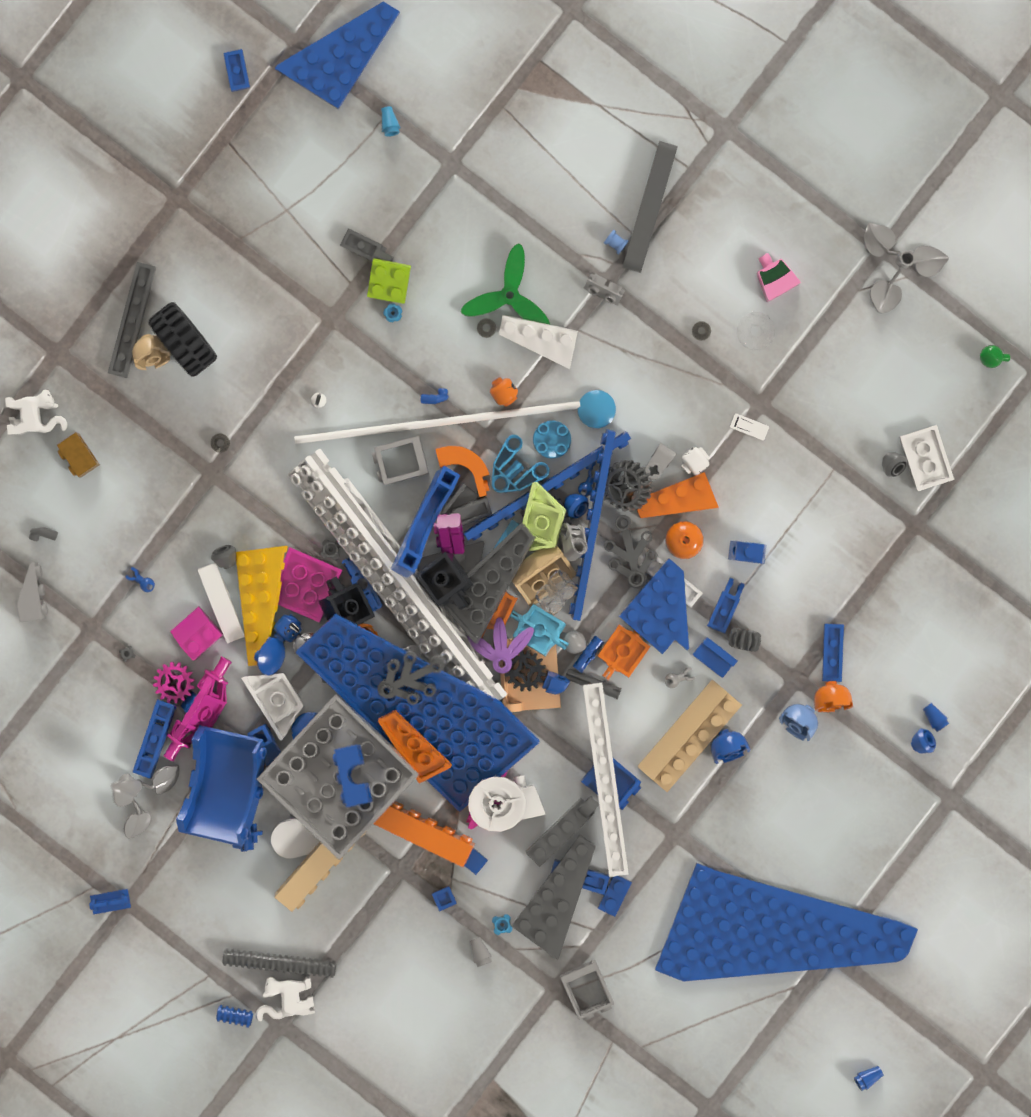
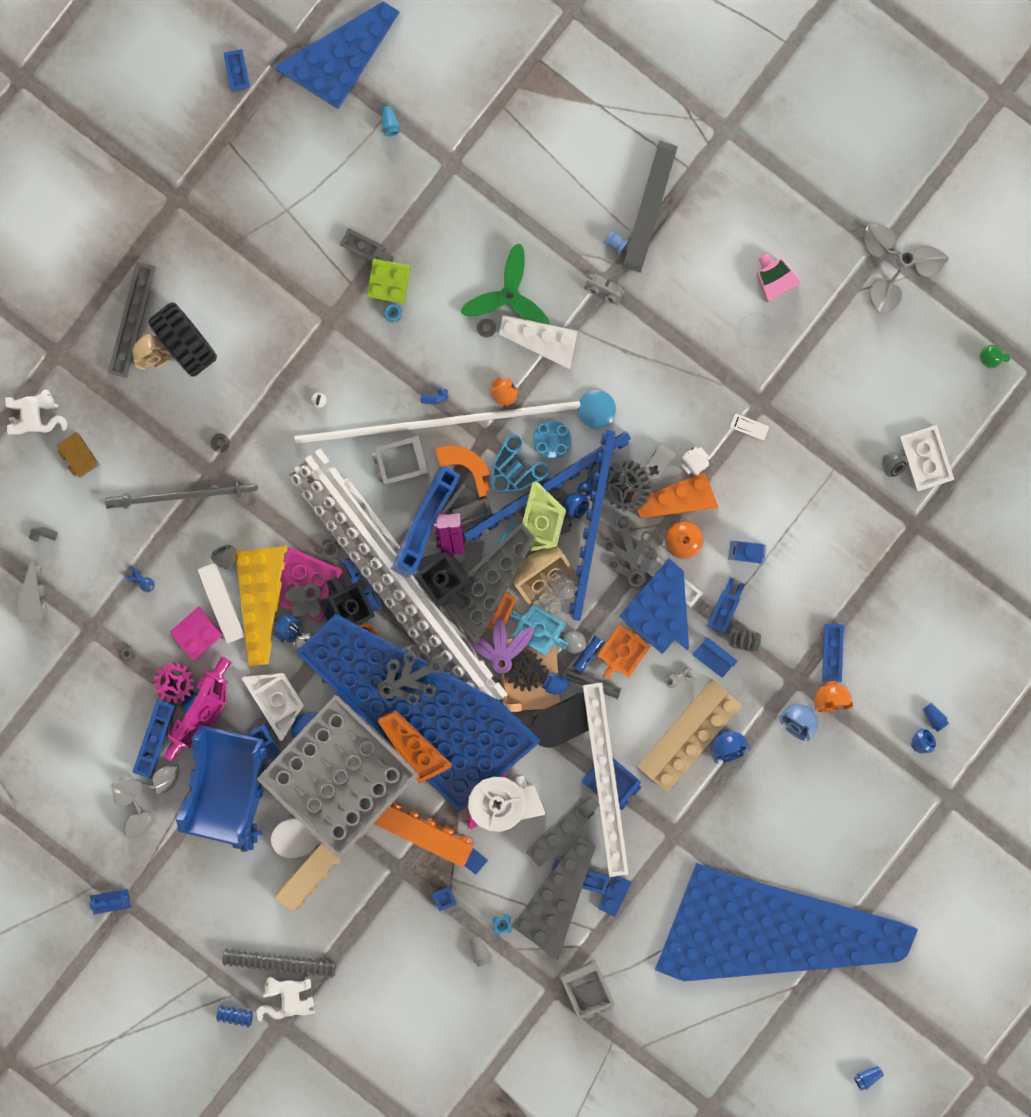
(126, 501): none -> dark grey bar
(270, 656): blue dish -> none
(303, 602): none -> dark grey plate
(346, 760): blue arch -> none
(561, 722): none -> black tile
(573, 541): light grey piece -> none
(701, 337): clear smoke plate -> none

